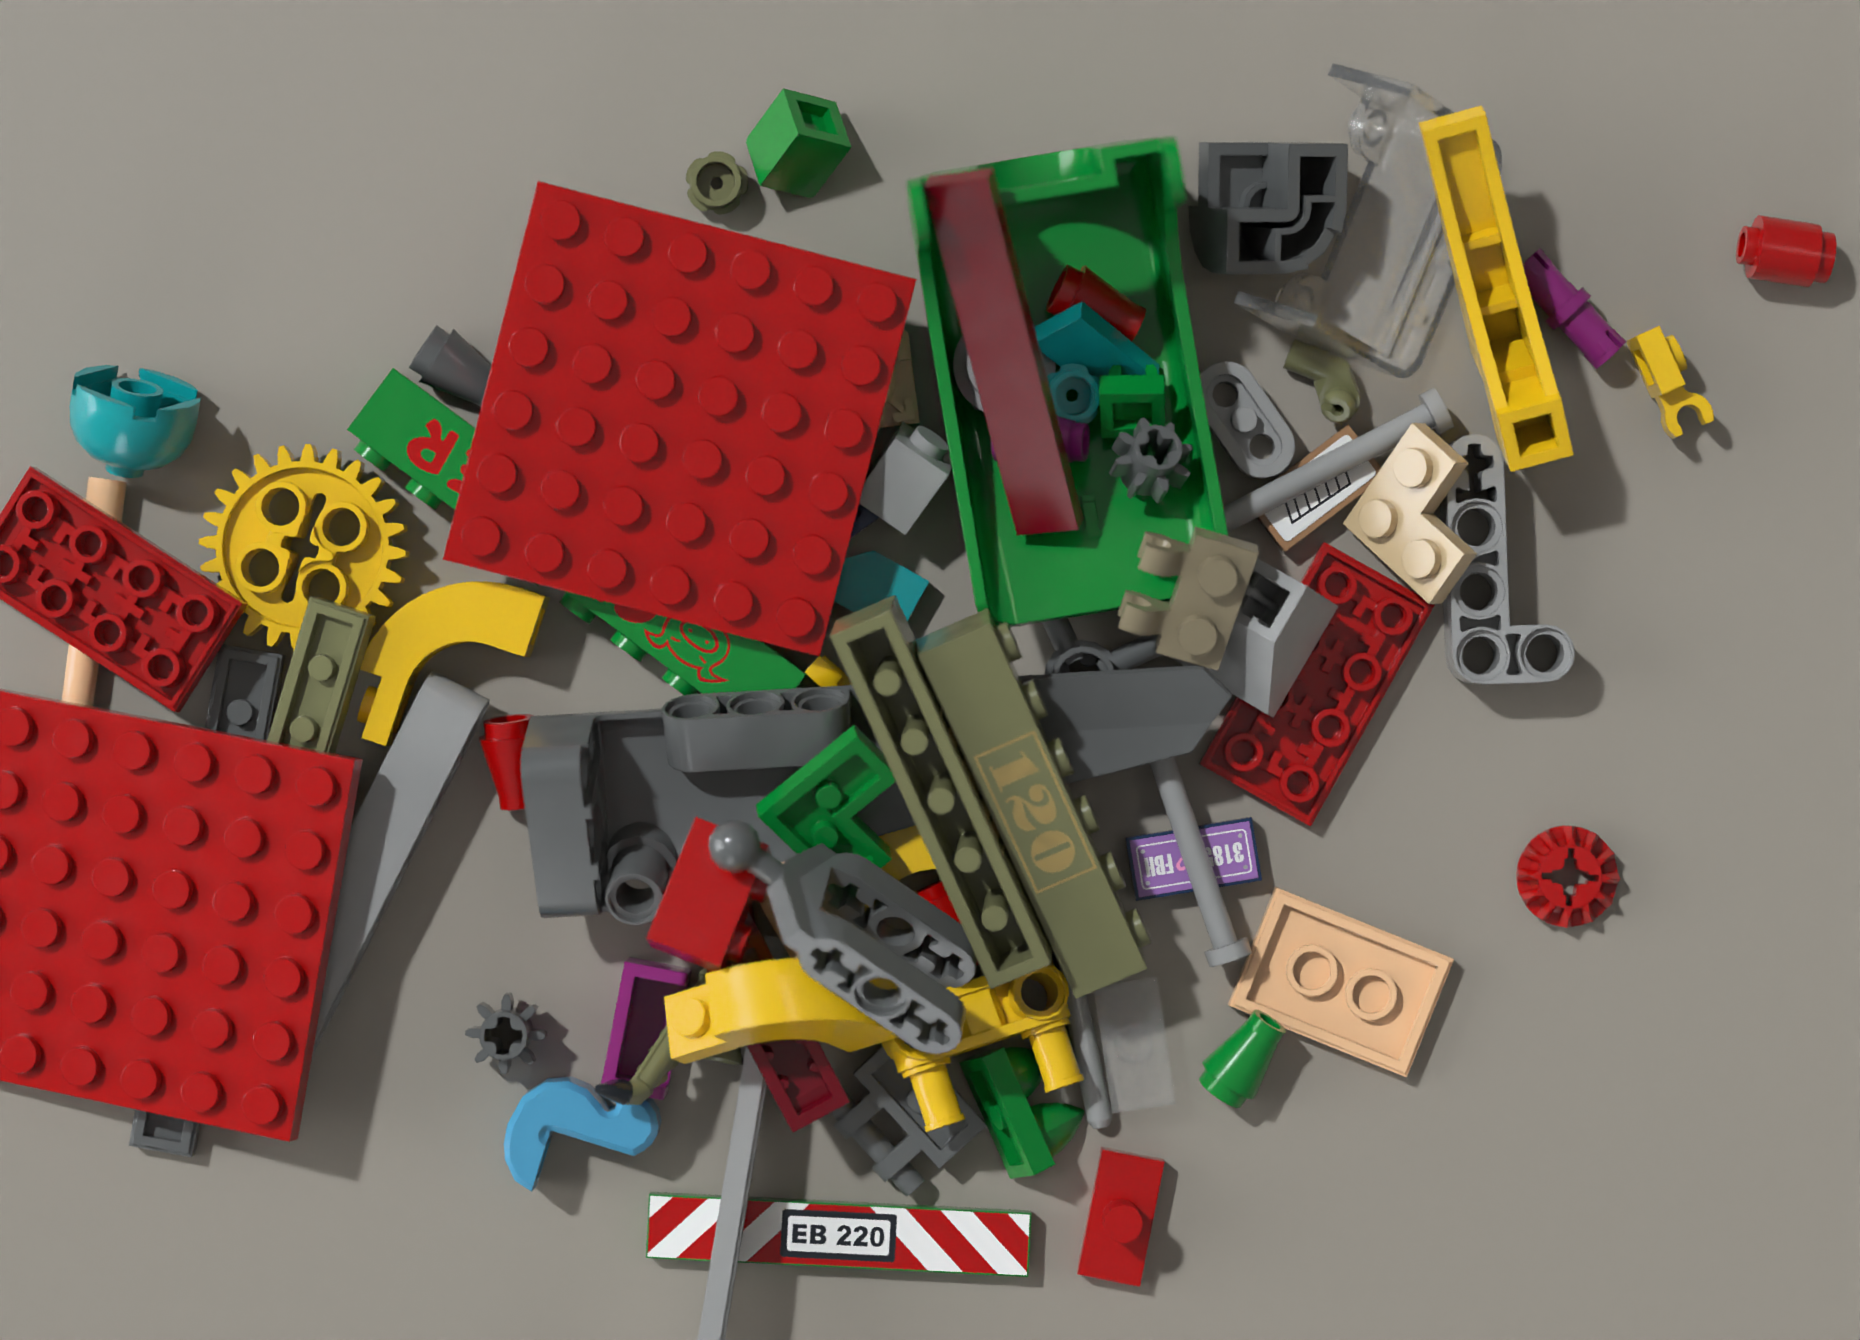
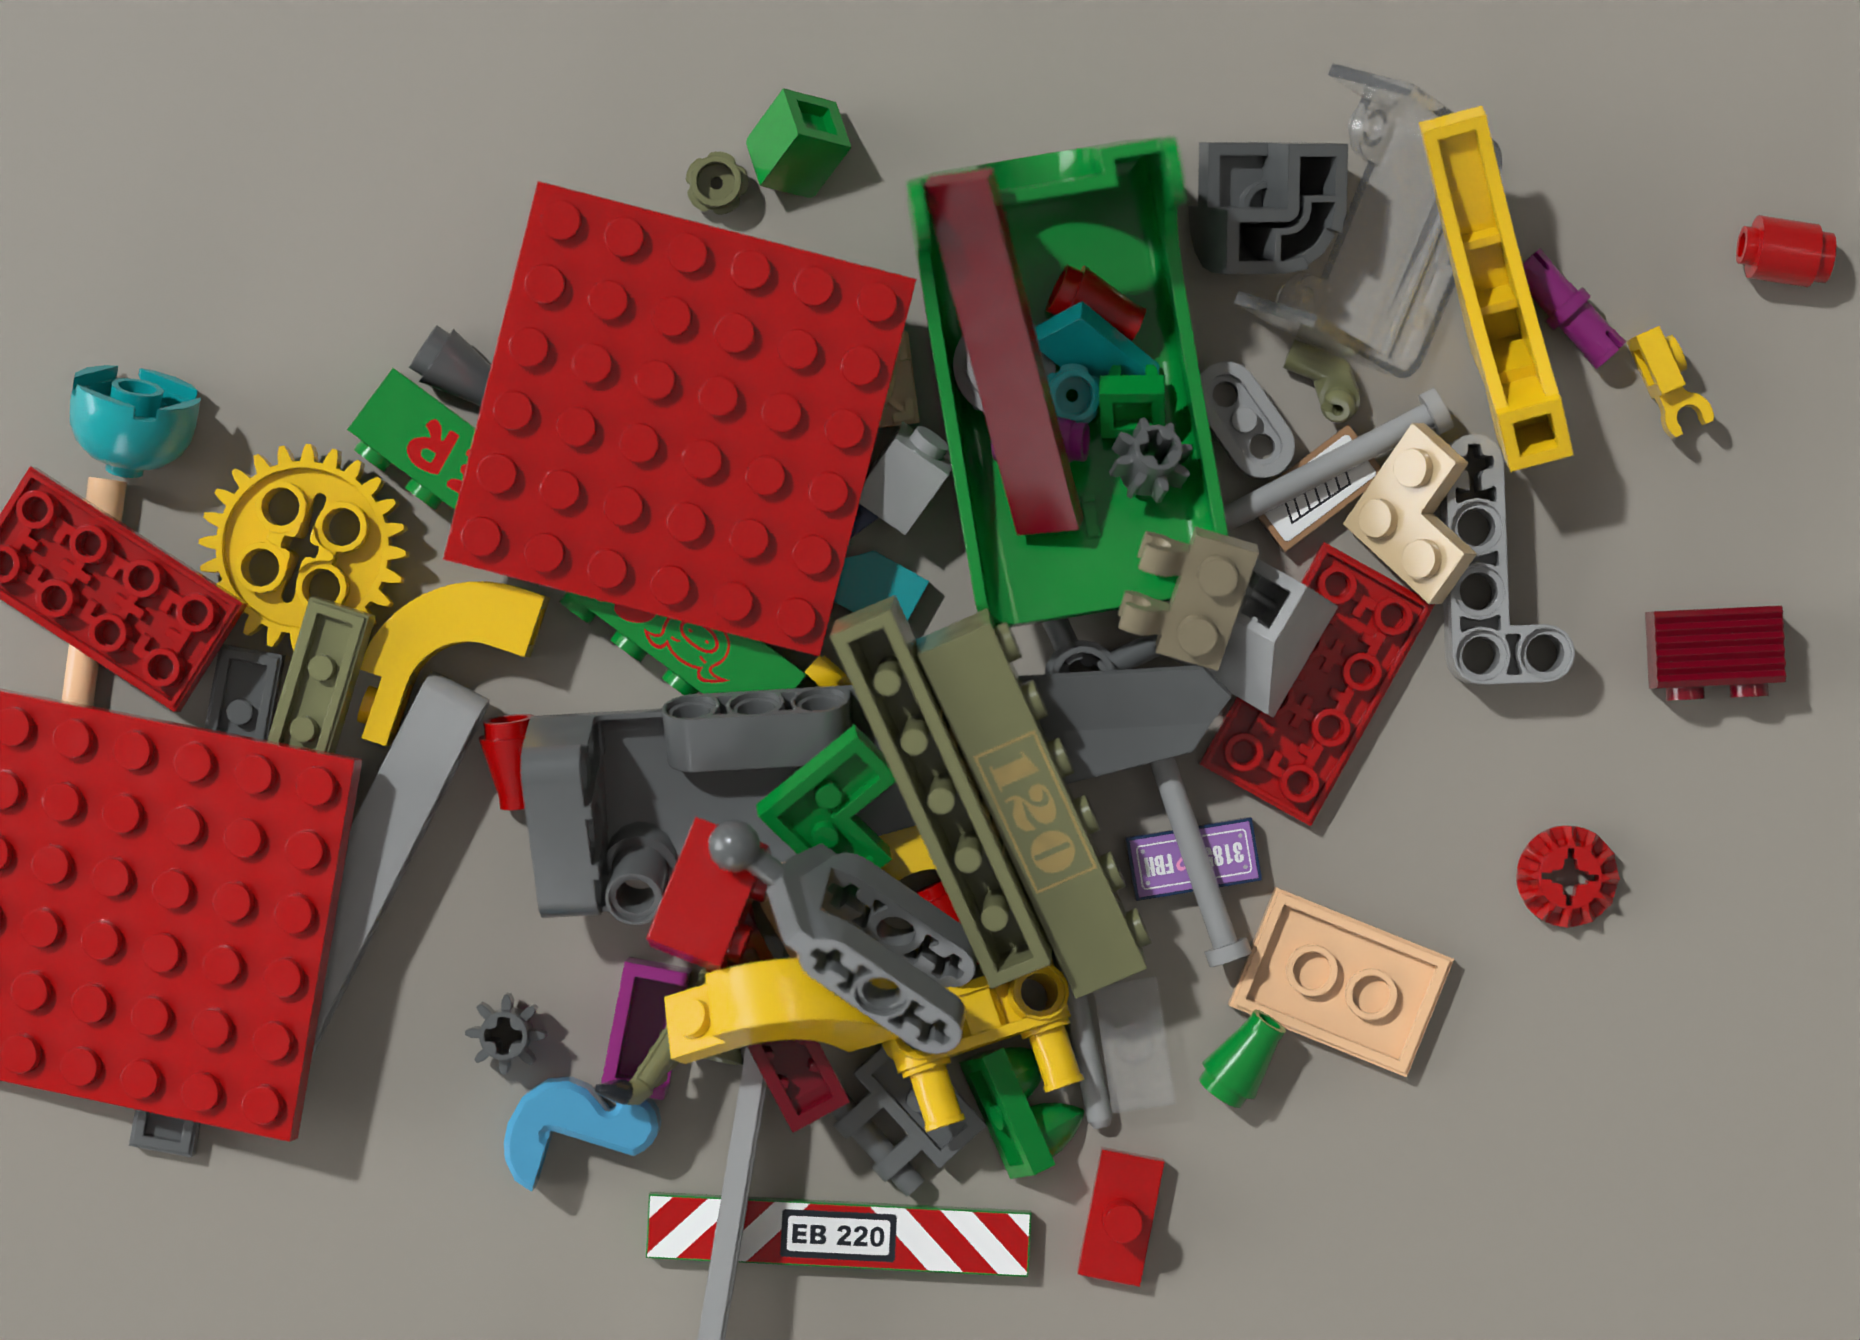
(1715, 649): none -> dark red brick

